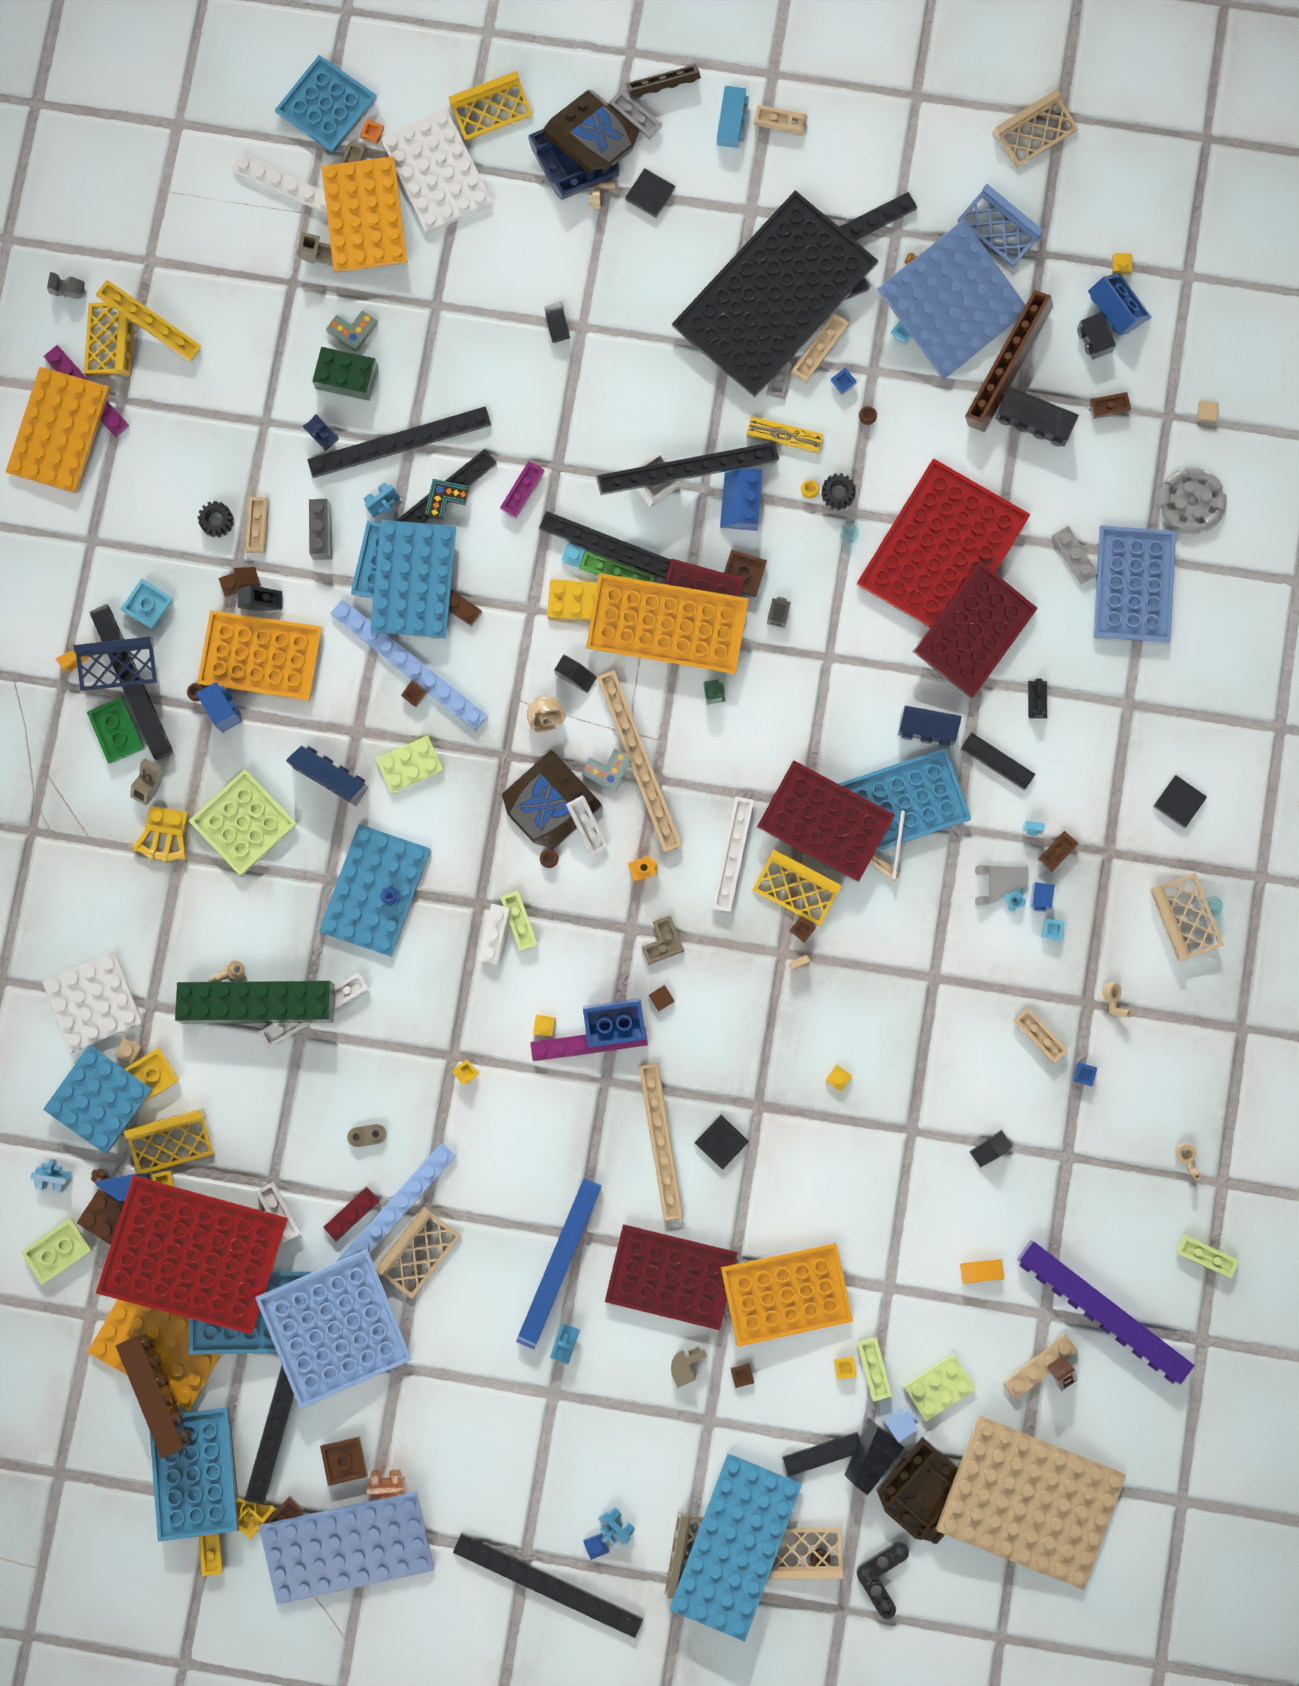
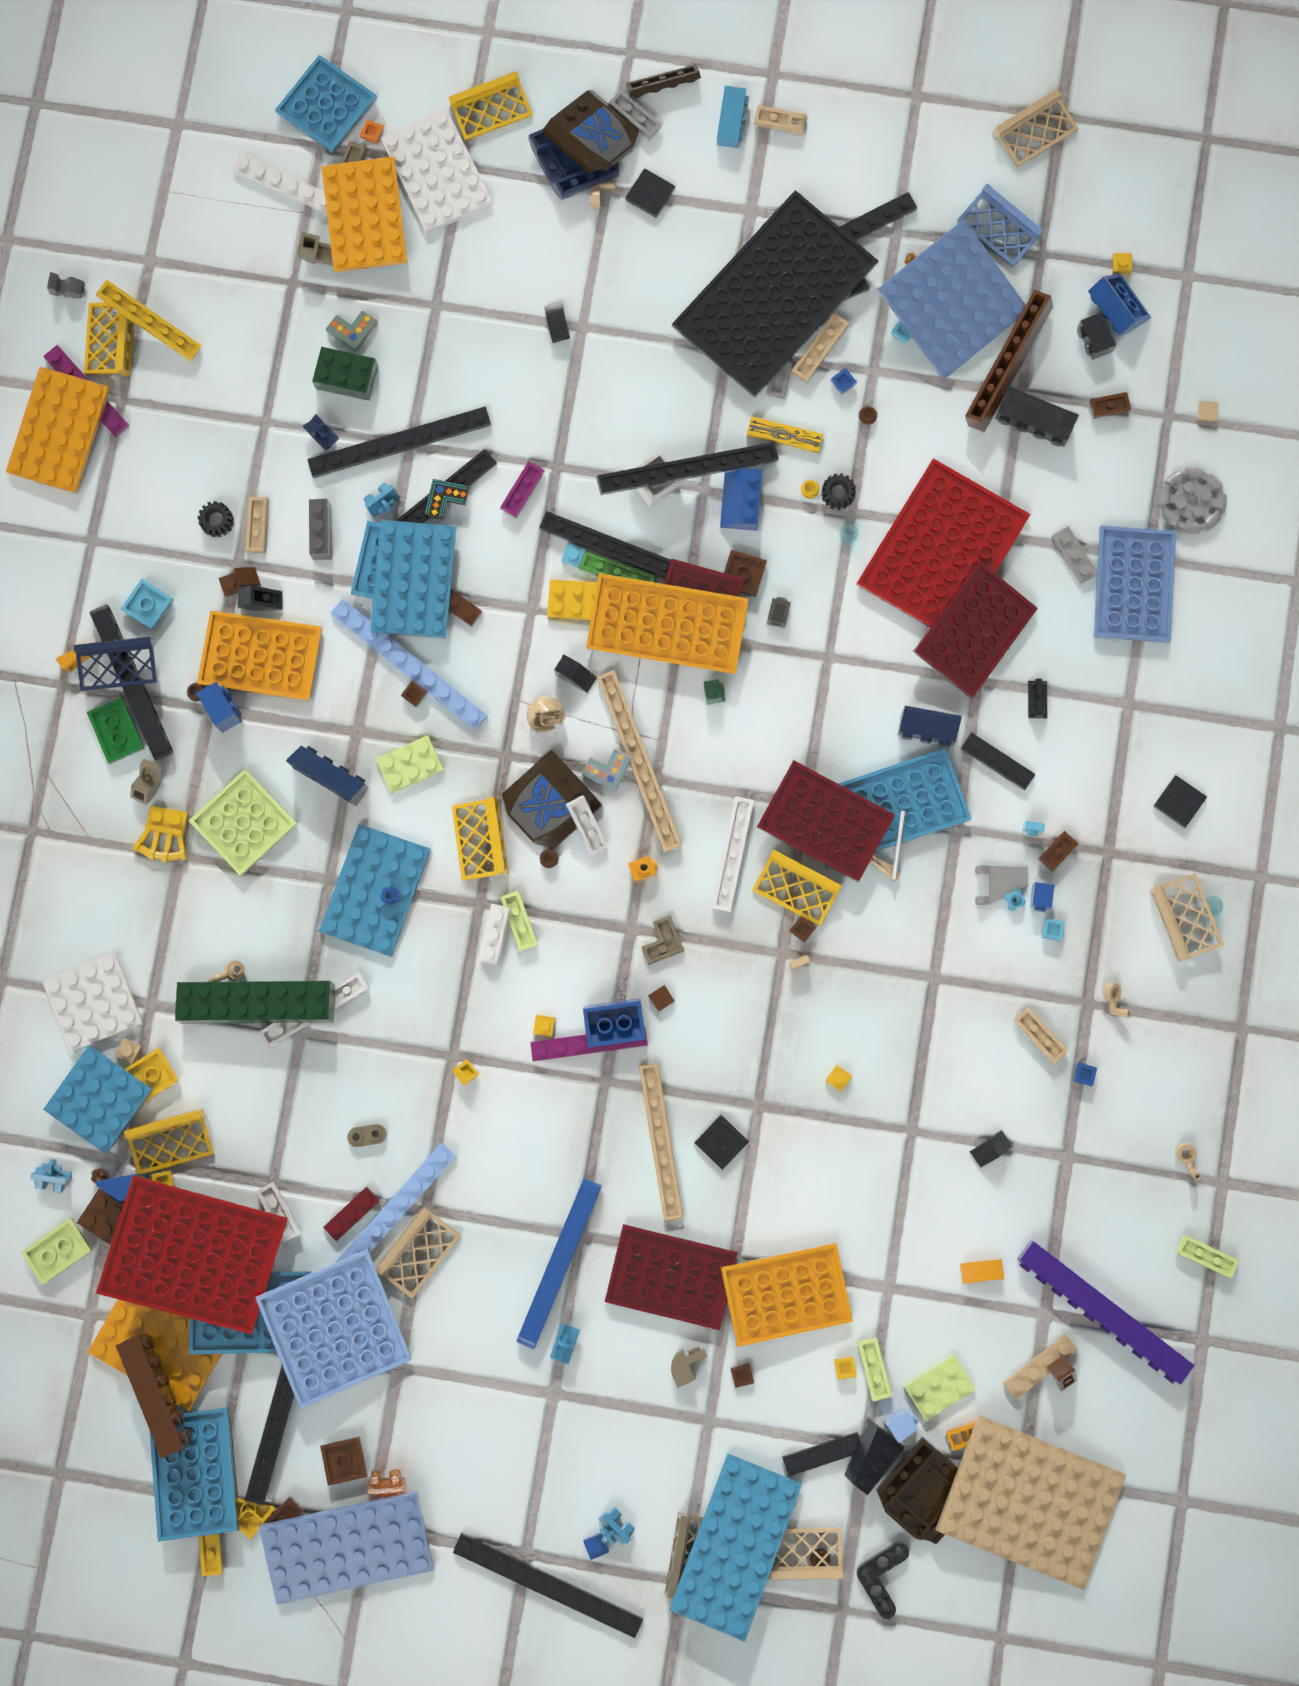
(496, 840): none -> yellow fence
(954, 1446): none -> light orange slope

